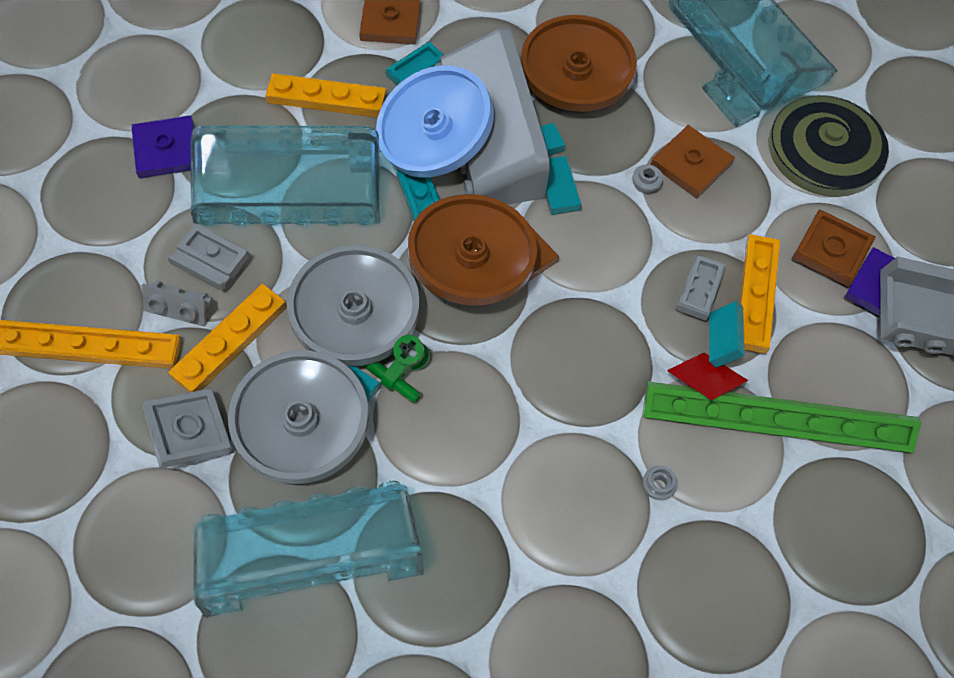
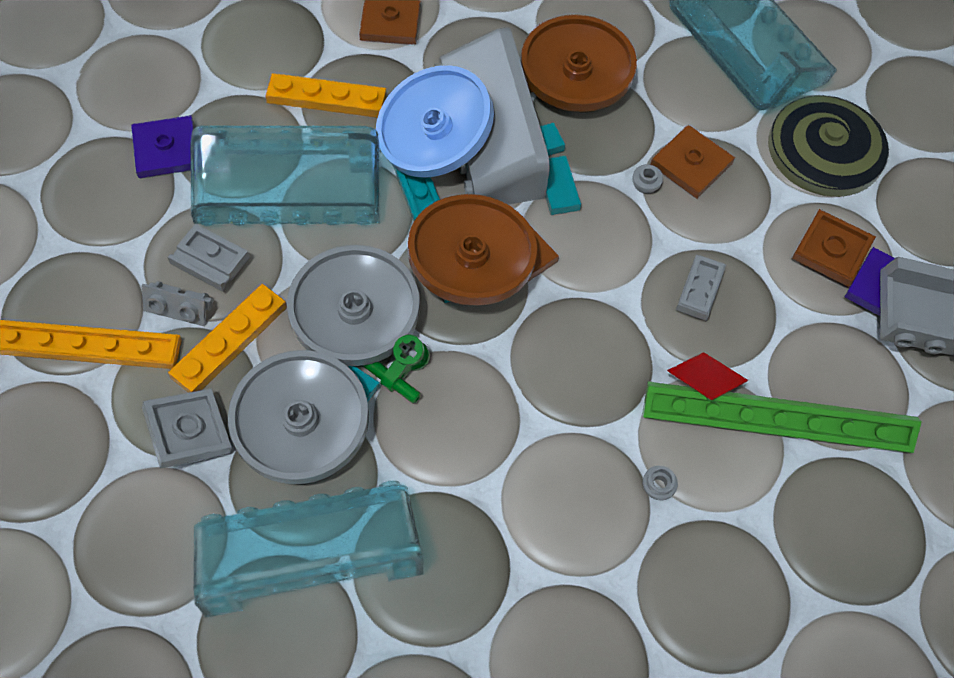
(418, 60): teal tile -> none
(726, 334): teal tile -> none
(731, 98): clear light blue plate -> none
(758, 291): light orange plate -> none

